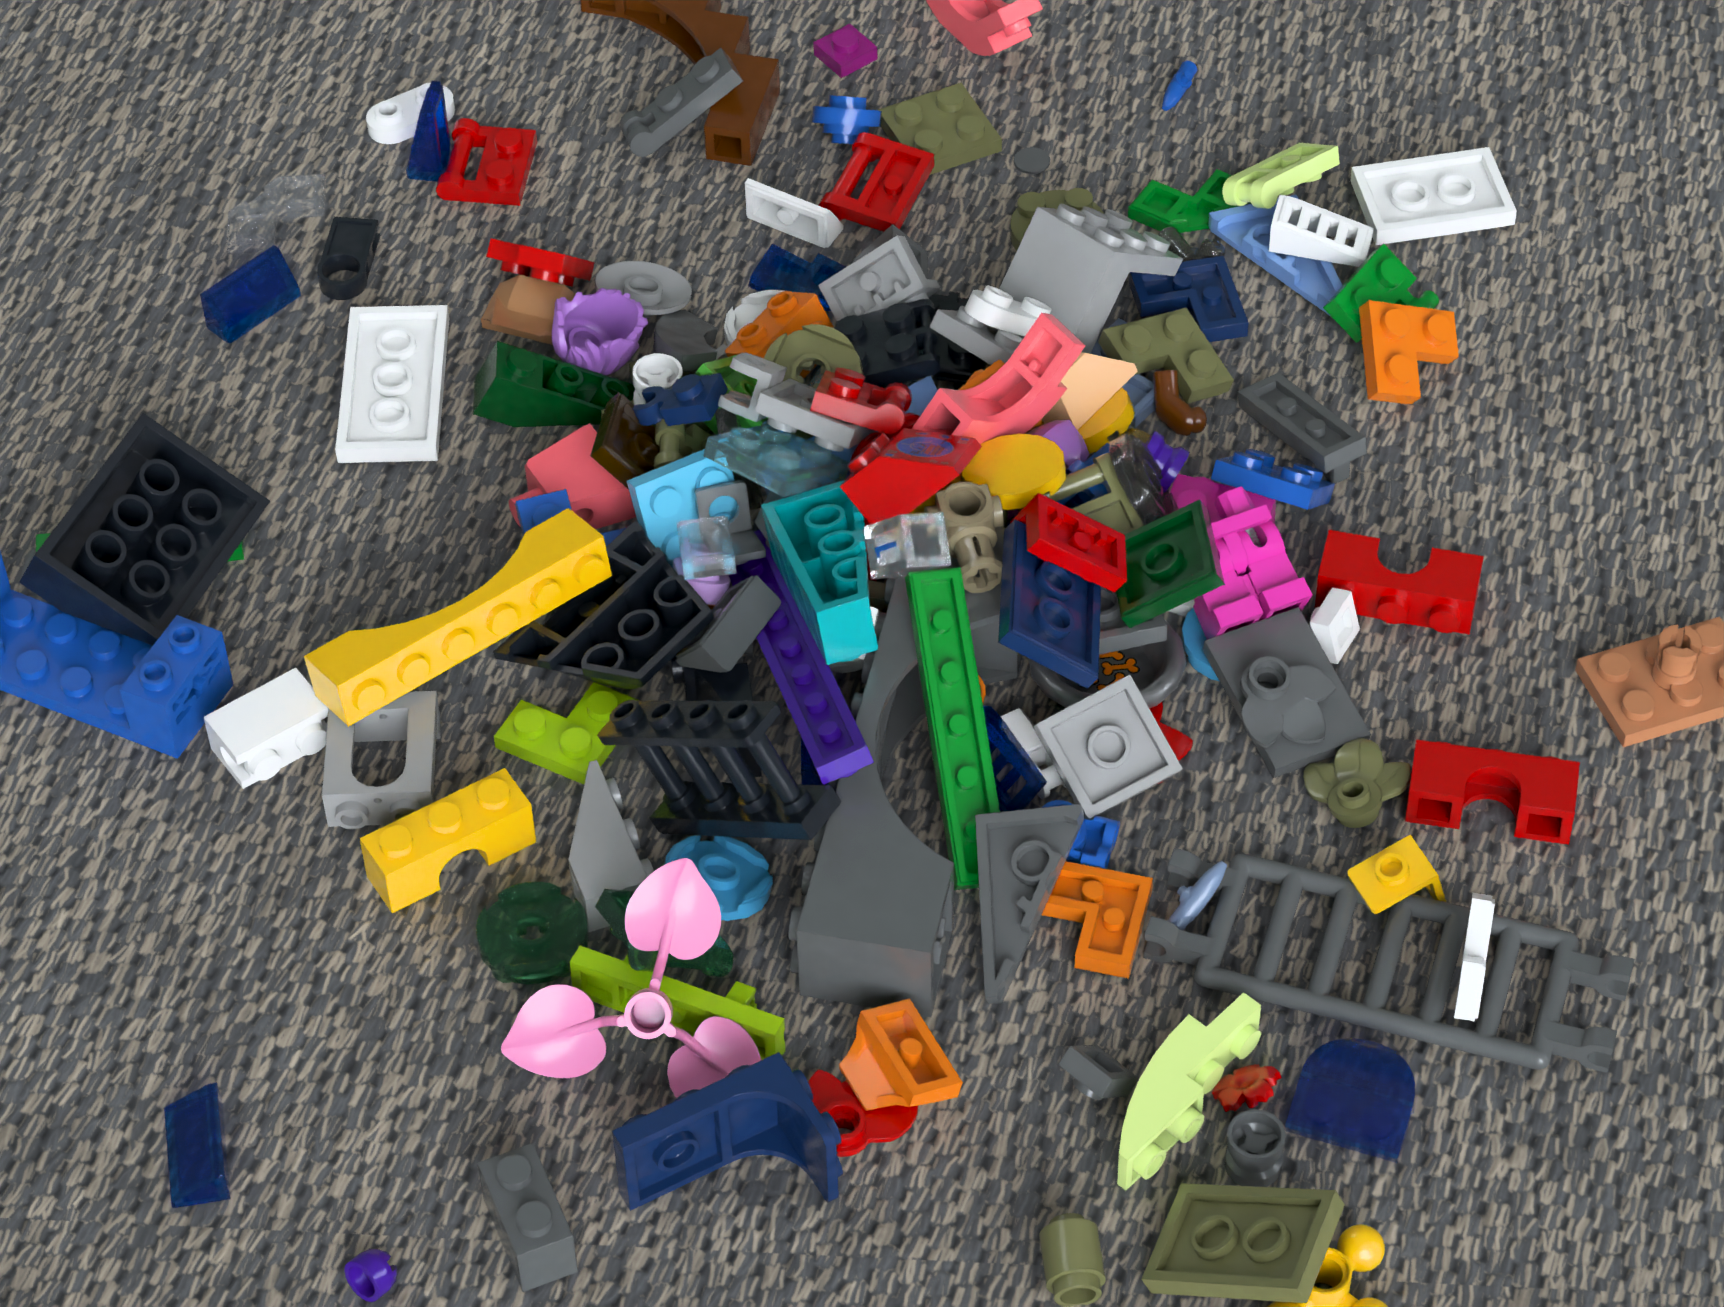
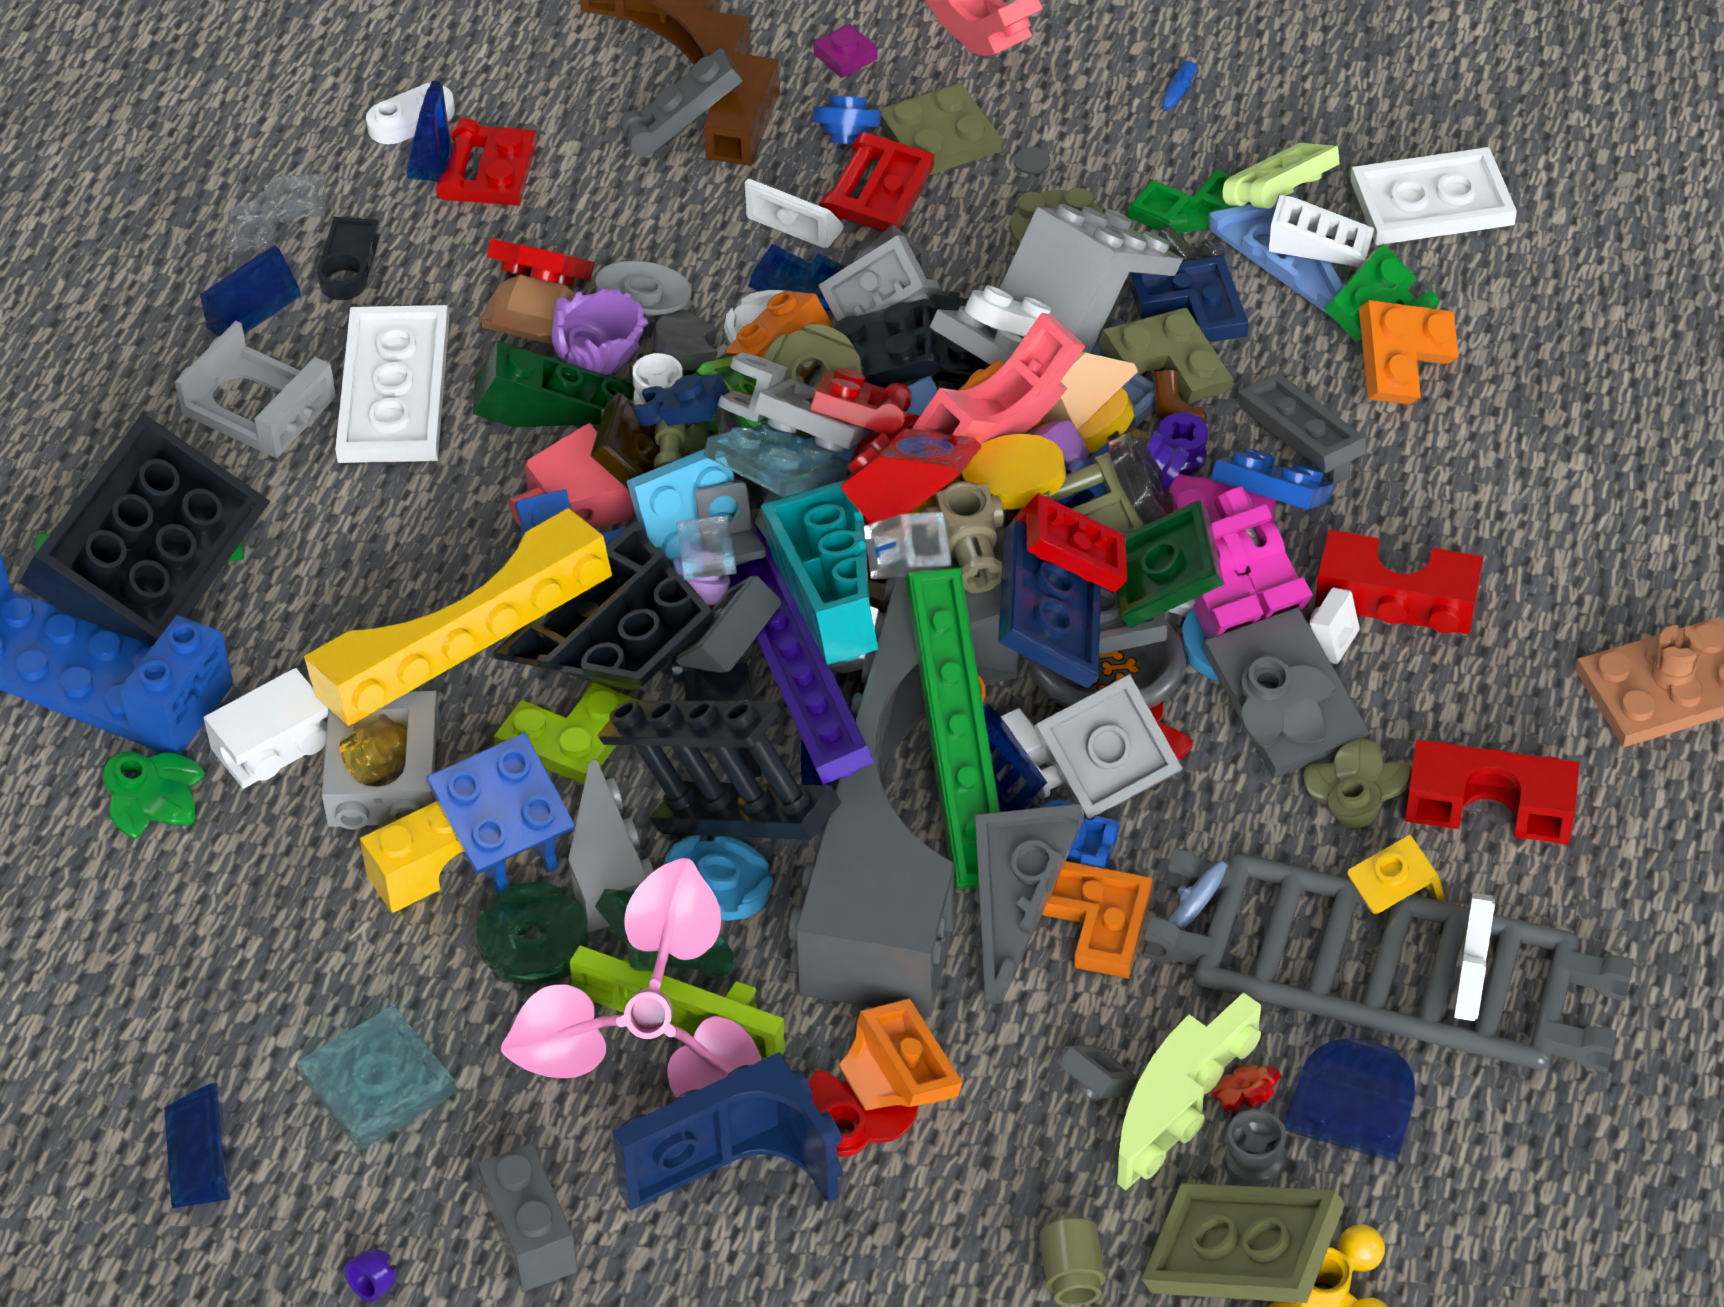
(156, 795): none -> green plate
(299, 399): none -> light grey panel
(374, 751): none -> clear yellow plate
(376, 1077): none -> clear light blue plate
(502, 807): none -> plate
(1189, 433): none -> dark purple wheel

